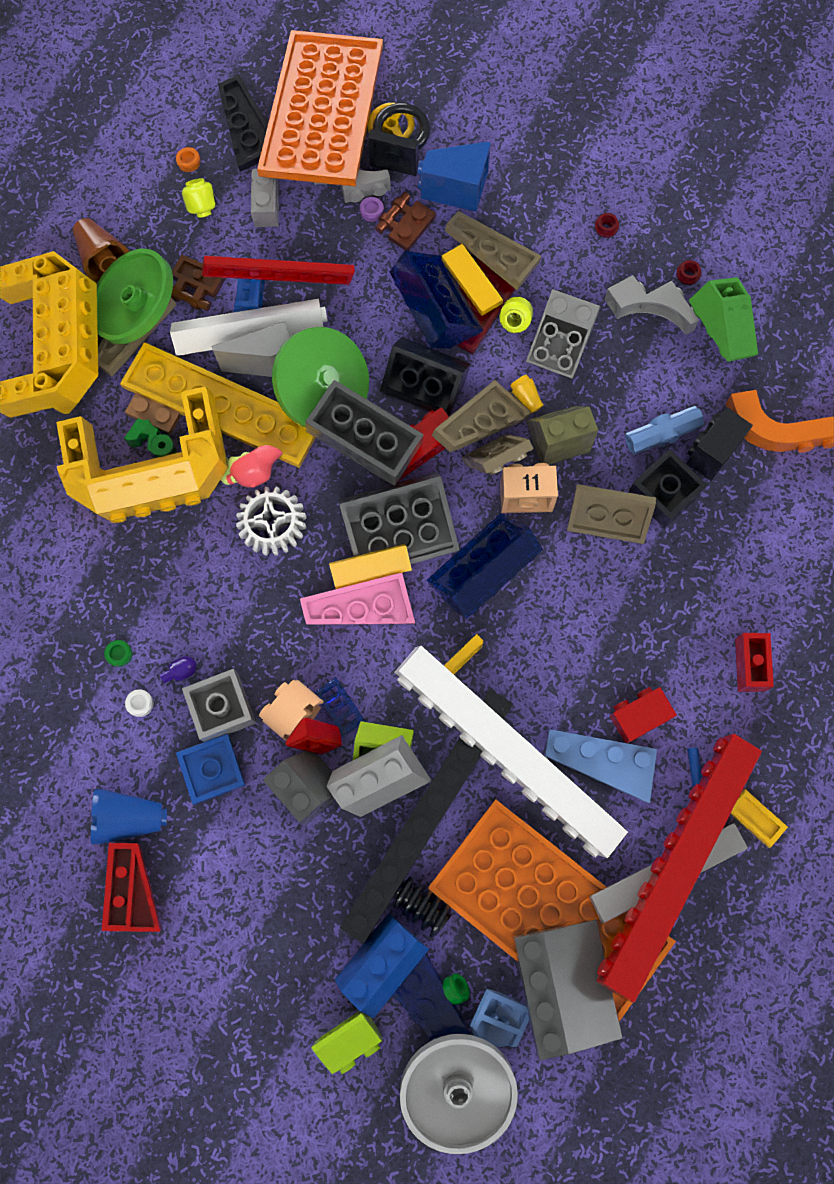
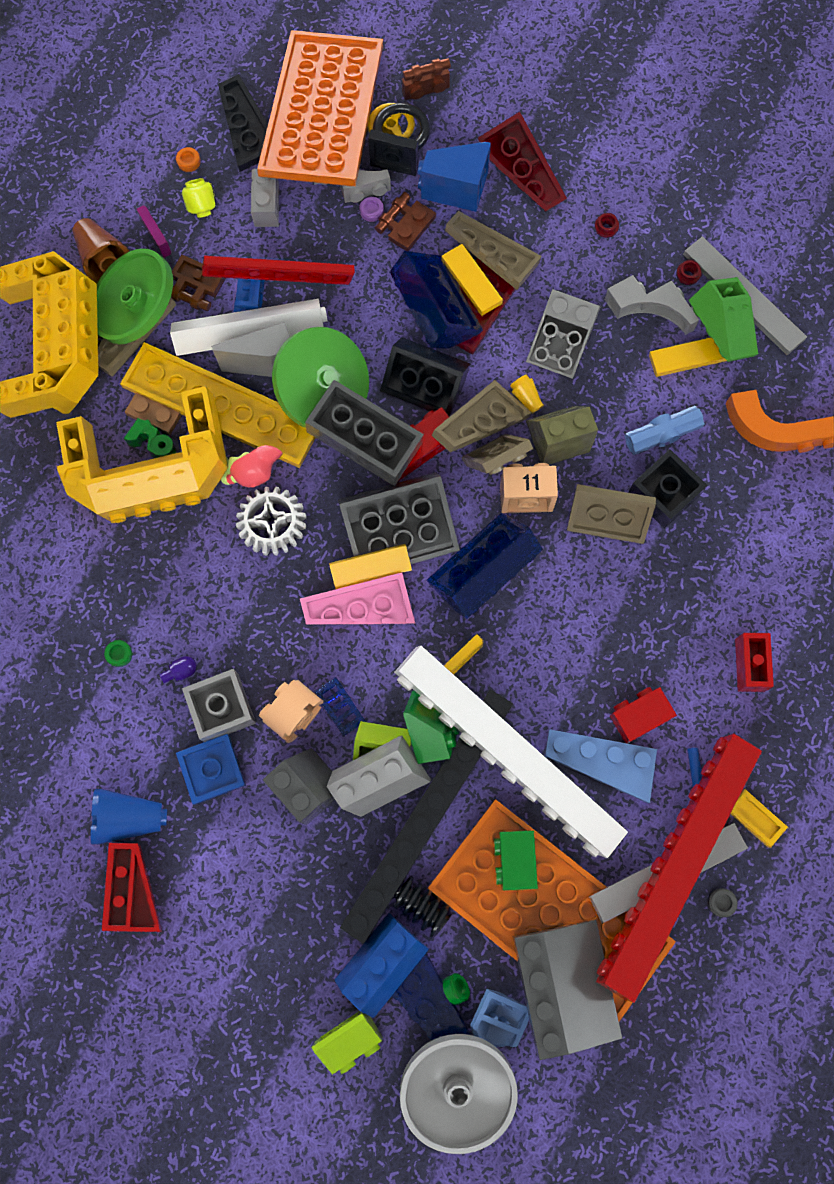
(139, 703): white tile -> none
(154, 231): none -> magenta tile
(315, 736): red slope -> none
(426, 79): none -> copper plate
(428, 734): none -> green slope
(516, 314): neon yellow head -> none
(517, 860): none -> green brick
(522, 161): none -> dark red wedge
(685, 357): none -> yellow tile
(717, 443): black brick -> none
(722, 902): none -> dark grey tile
(765, 313): none -> light grey tile

